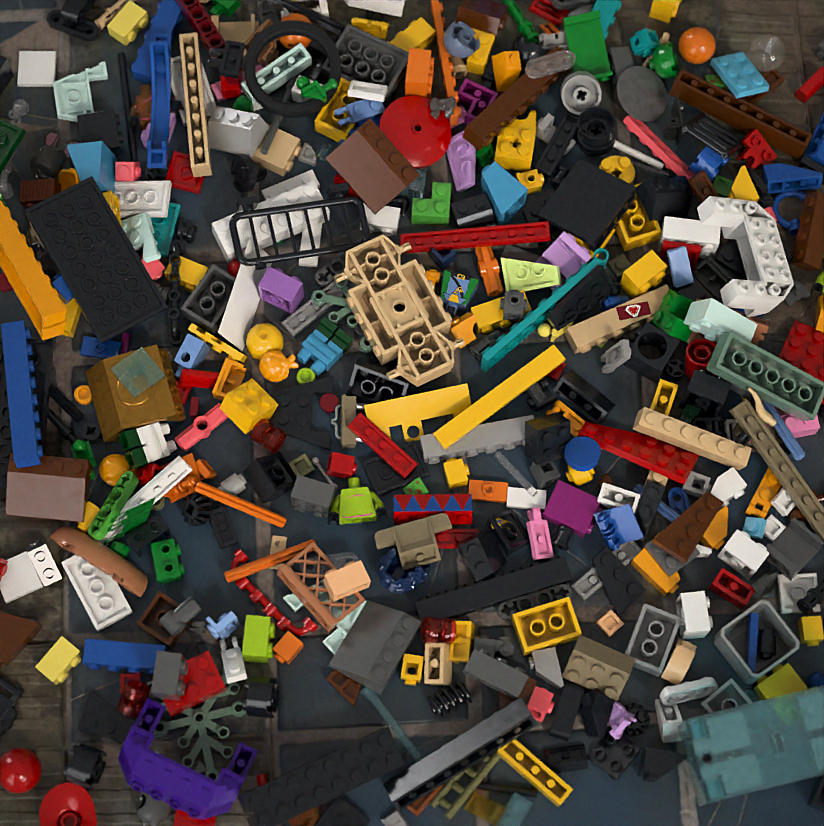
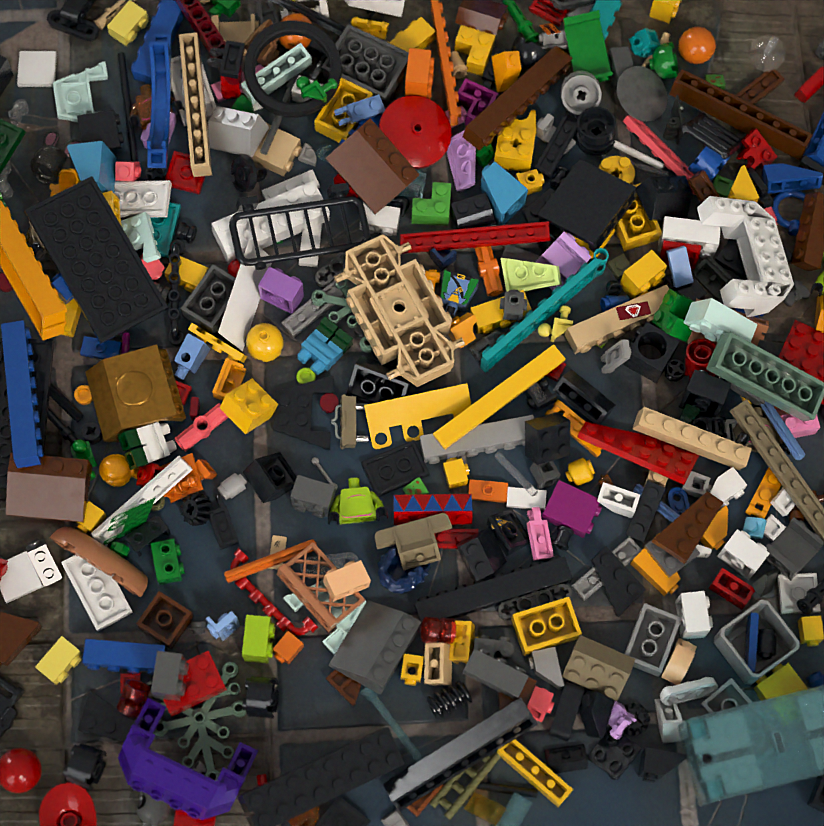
(37, 190): copper brick -> none
(123, 487): bright green beam -> none
(137, 372): clear light blue piece -> none
(175, 620): dark grey piece -> none
(198, 378): red tile -> none
(233, 661): white hinge -> none
(240, 504): orange axle -> none
(266, 434): clear red wheel -> none
(276, 366): light orange hat -> none
(301, 466): olive plate -> none
(341, 465): red brick -> none
(367, 91): white tile -> none
(382, 445): red tile -> none
(443, 104): dark grey piece -> none
(460, 40): sand blue cylinder -> none
(540, 67): clear plate -> none
(582, 453): blue hat -> none
(587, 293): black wing -> none
(610, 623): light nougat tile -> none
(618, 525): hinge -> none
(664, 397): yellow brick -> none
(739, 74): medium azure plate -> none
(762, 413): tan animal -> none

